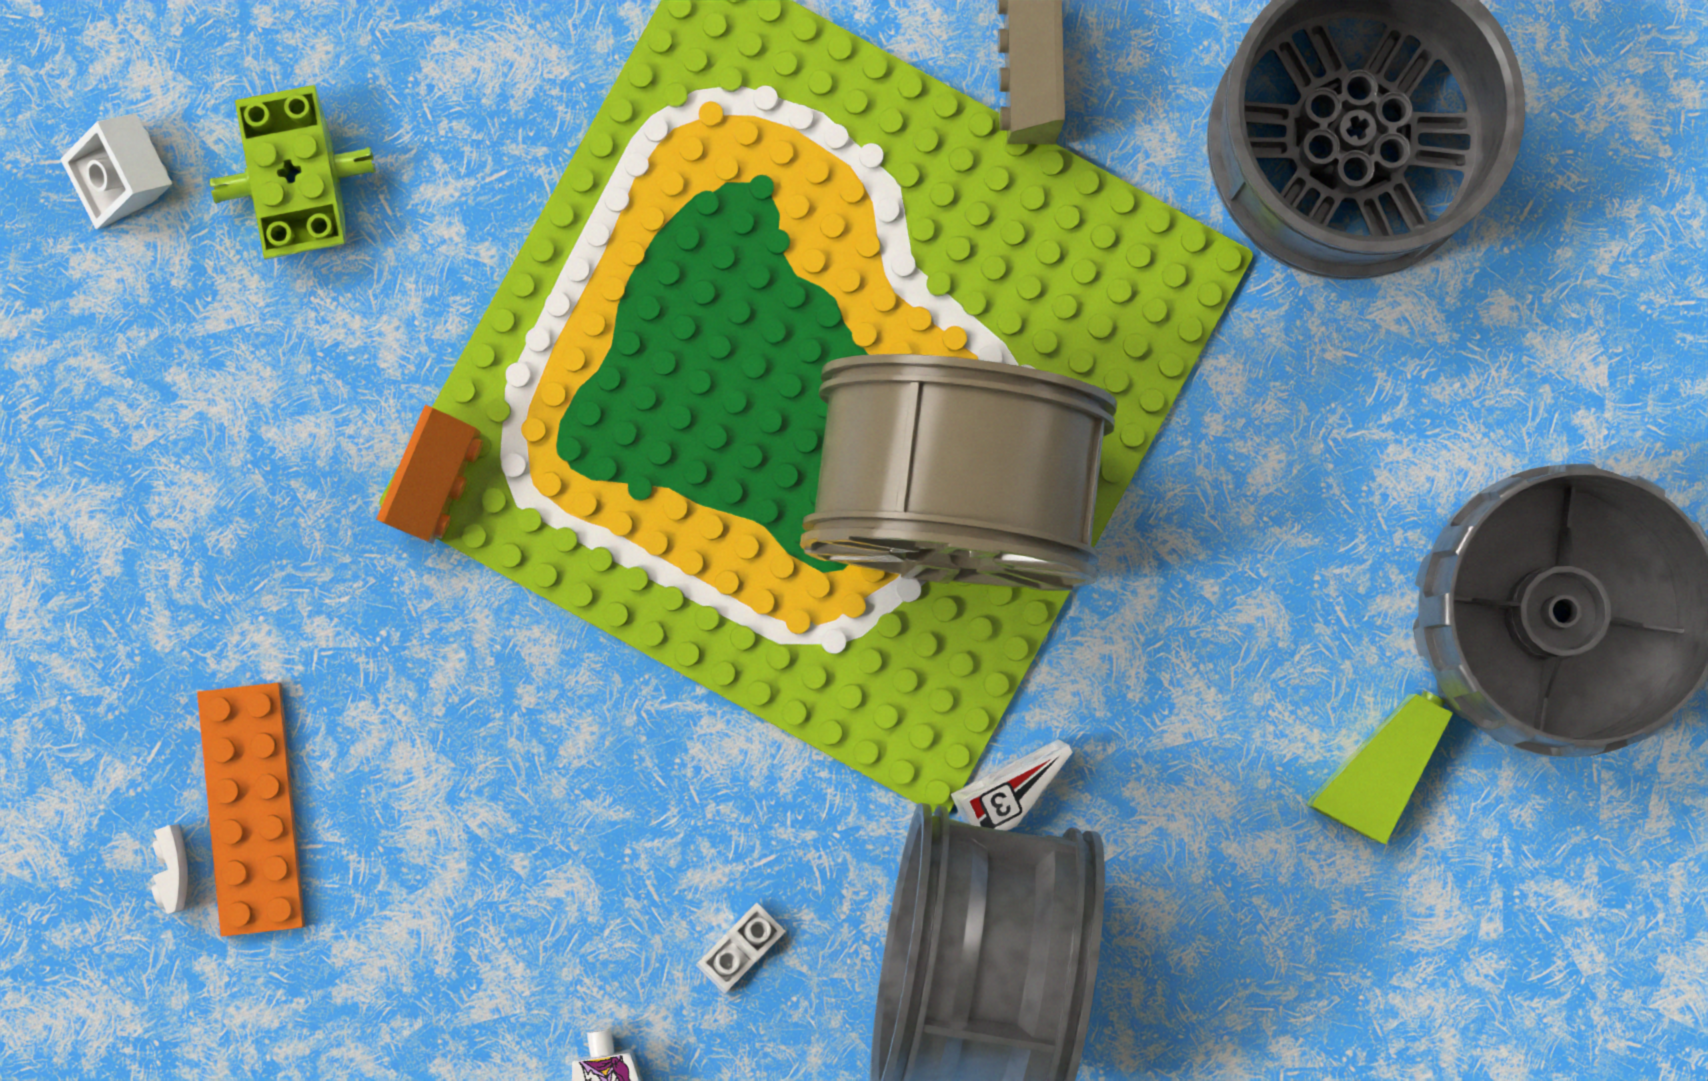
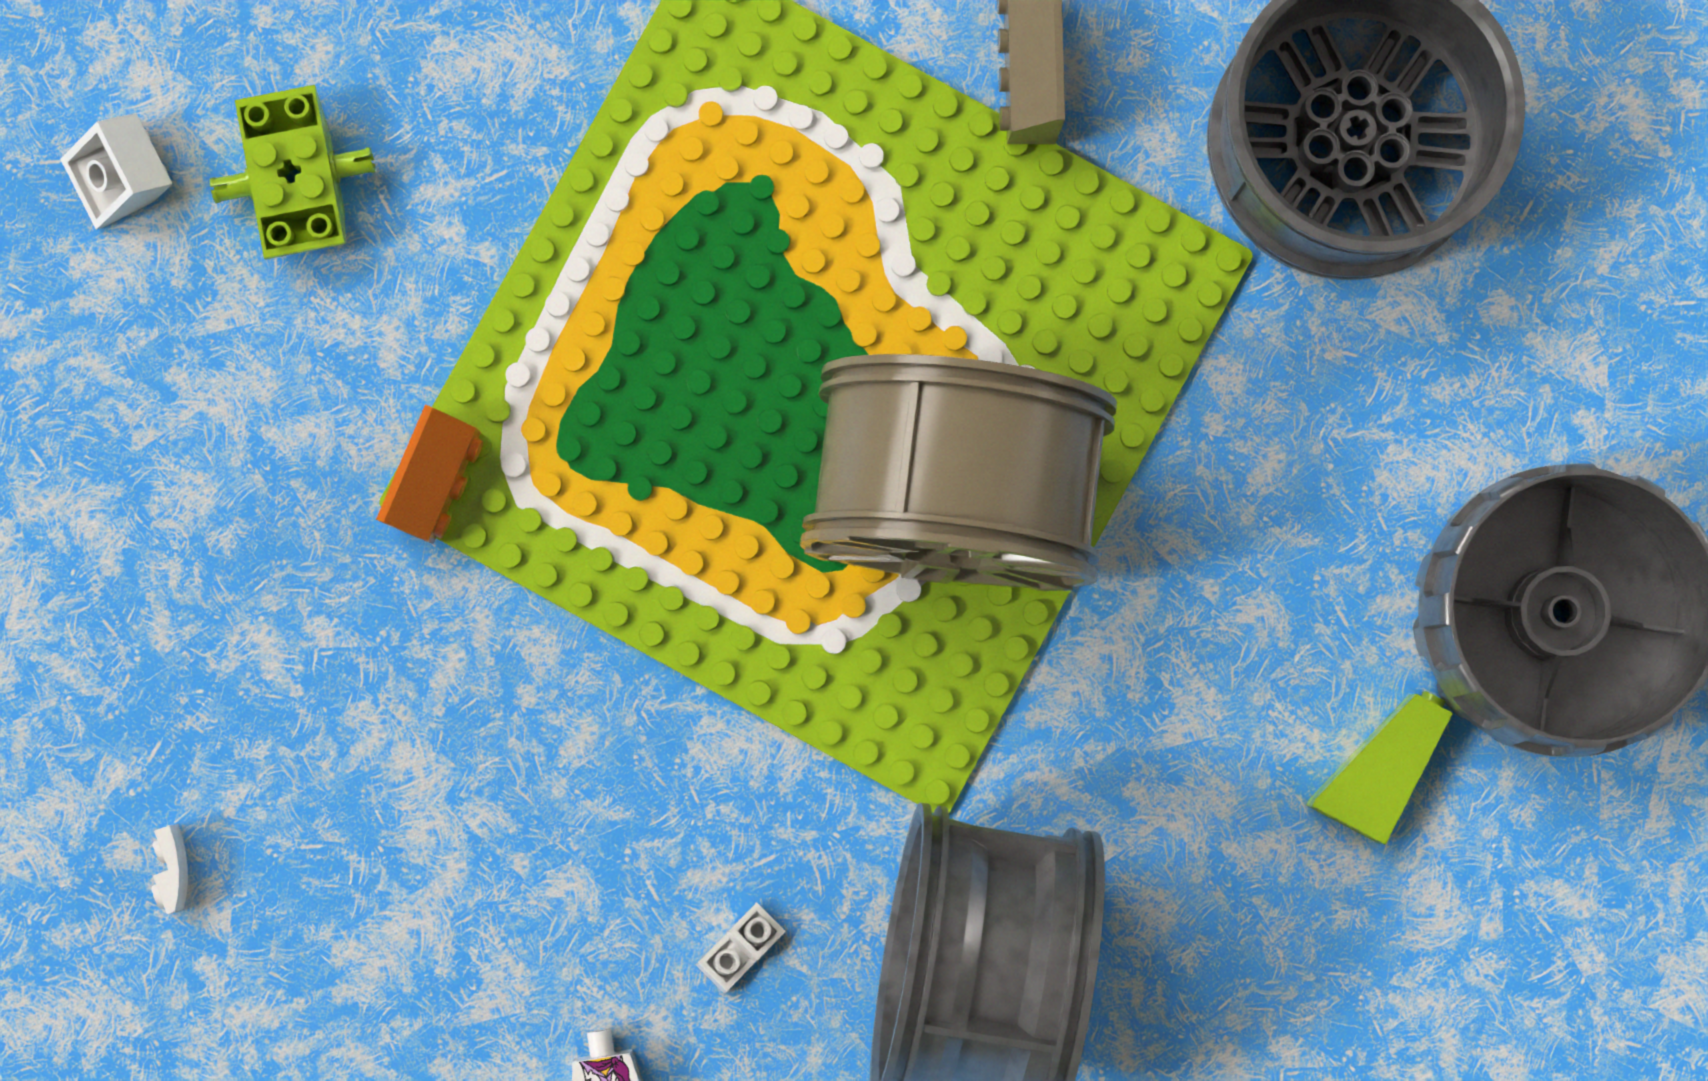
(251, 809): orange plate -> none
(1009, 793): white slope -> none

